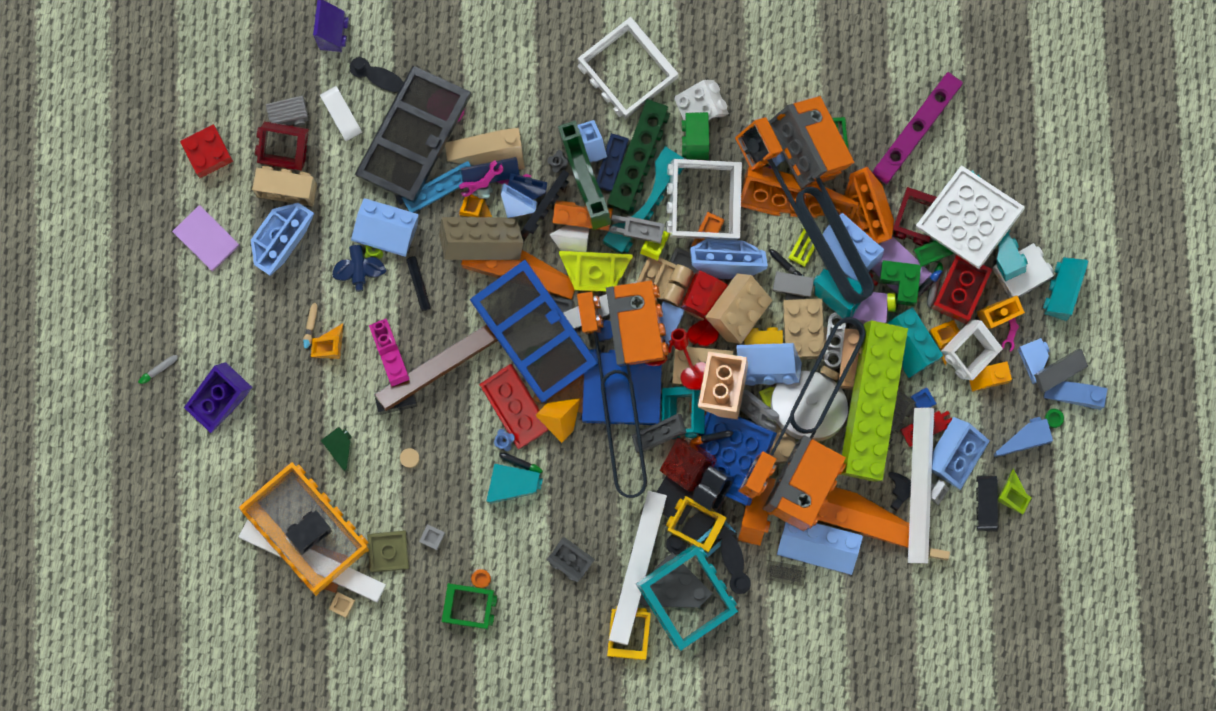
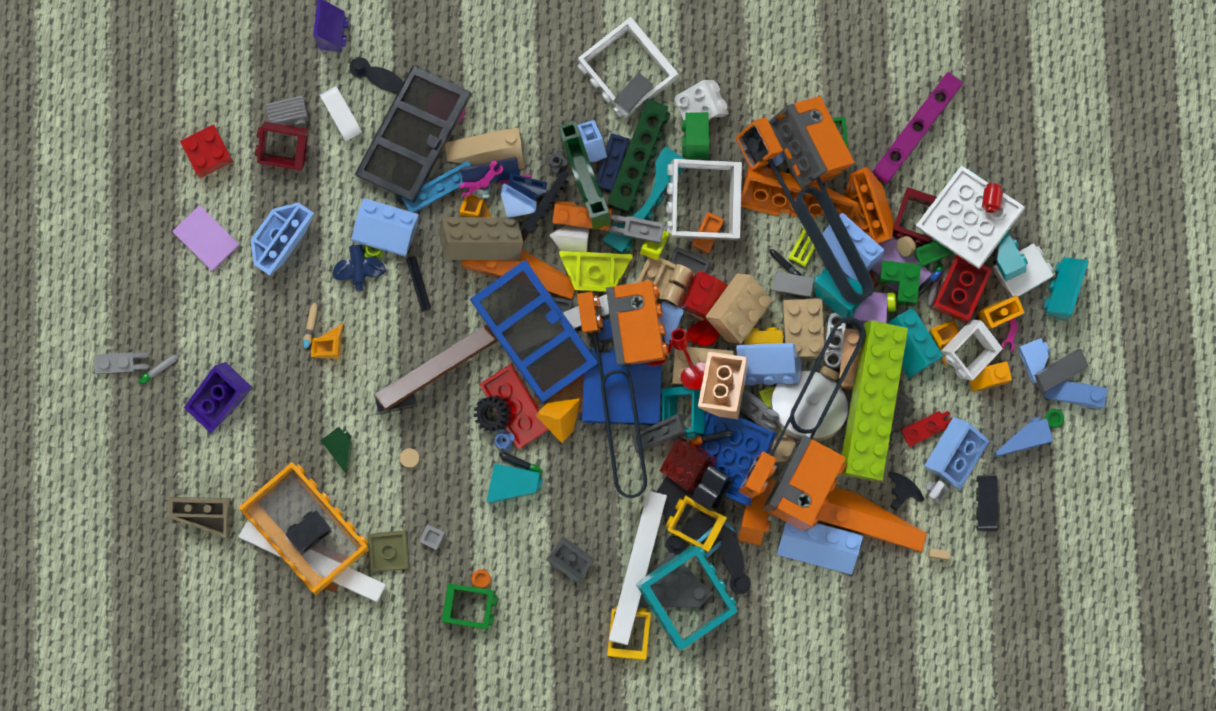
(119, 363): none -> light grey hinge
(202, 512): none -> dark tan wedge
(284, 186): tan brick -> none
(342, 604): tan tile -> none
(389, 352): dark pink slope -> none
(502, 410): none -> black tyre
(633, 92): none -> dark grey tile
(727, 258): light blue wedge -> none
(785, 573): clear smoke tile -> none
(906, 246): none -> tan tile
(921, 485): white tile -> none
(923, 399): blue tile -> none
(992, 198): none -> red brick
(1013, 494): lime slope -> none

